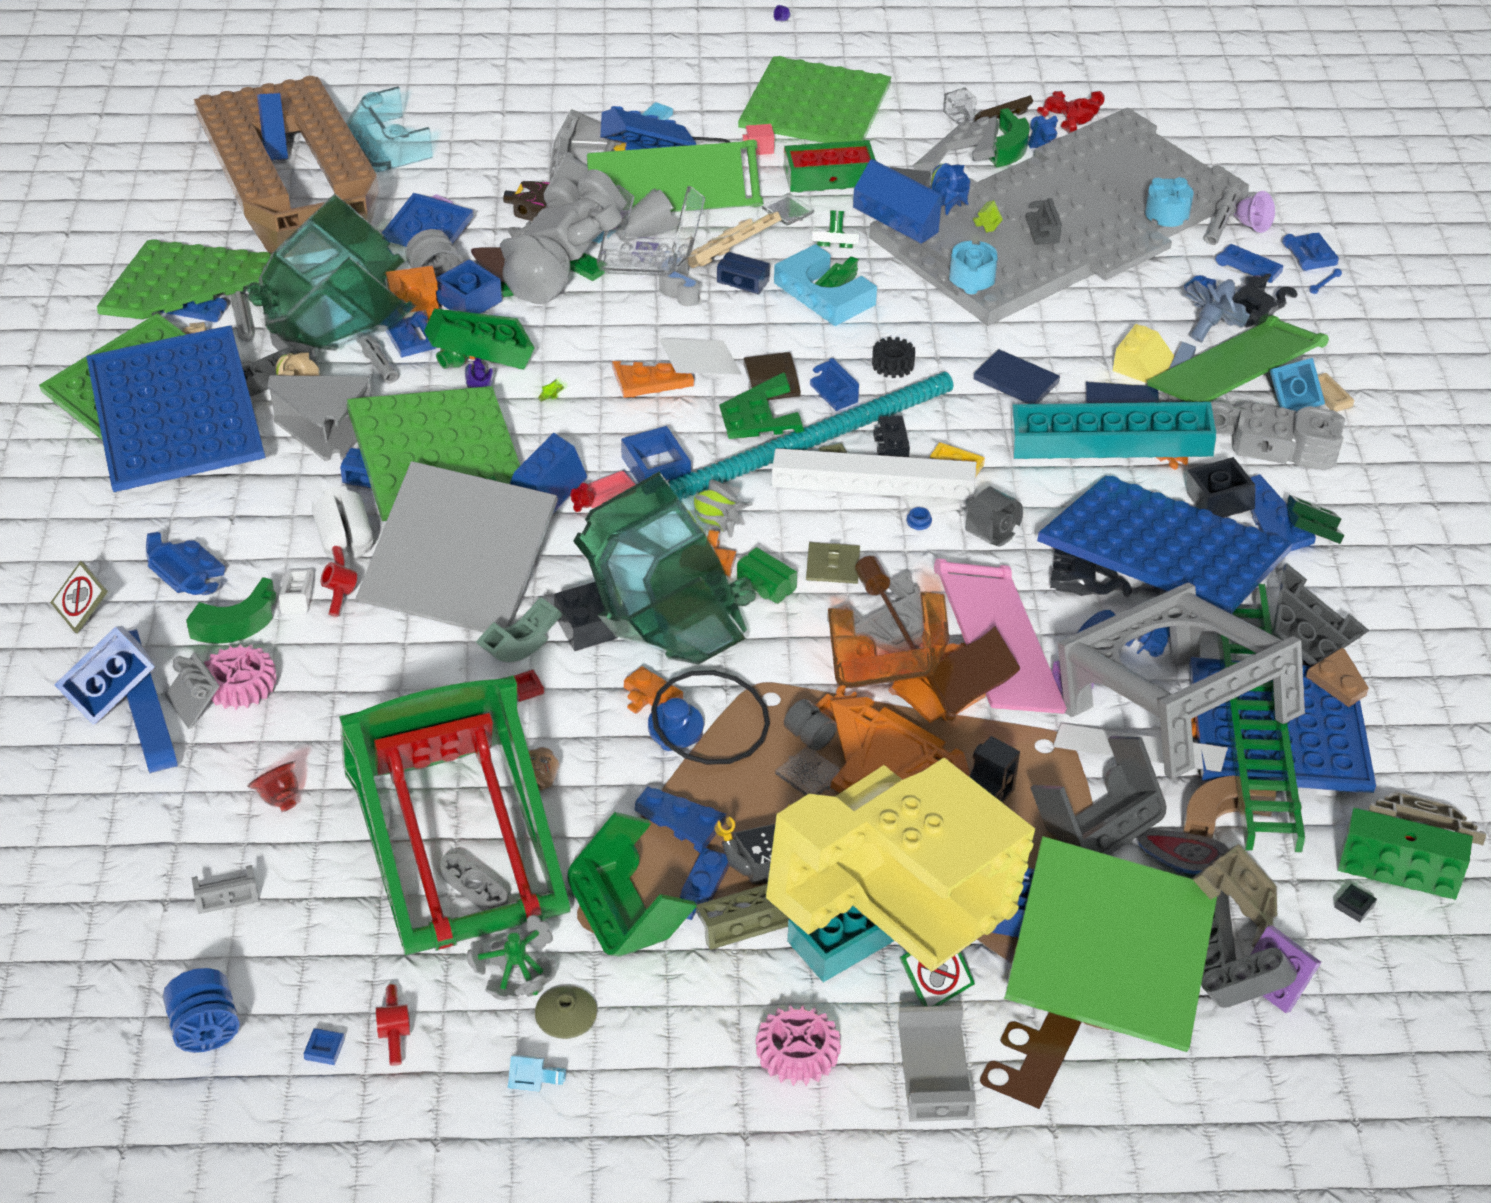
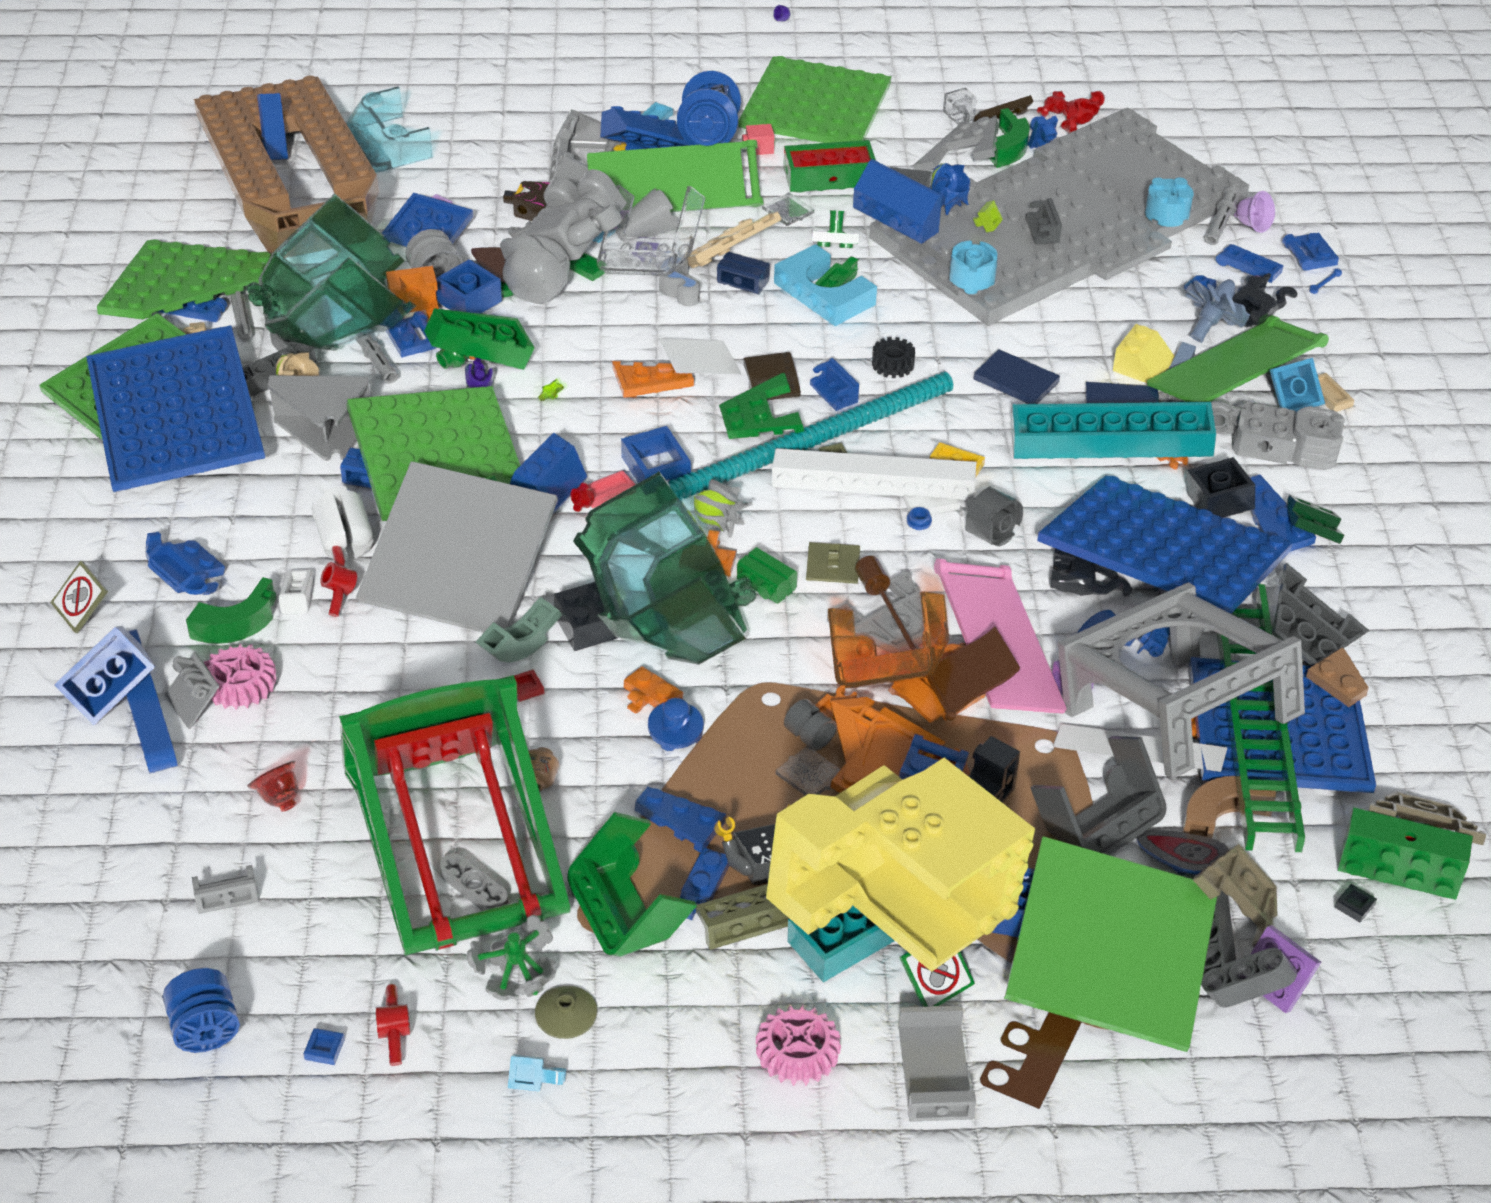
(699, 759): black piece -> none
(709, 109): none -> blue brick
(891, 437): black brick -> none
(916, 763): none -> blue plate

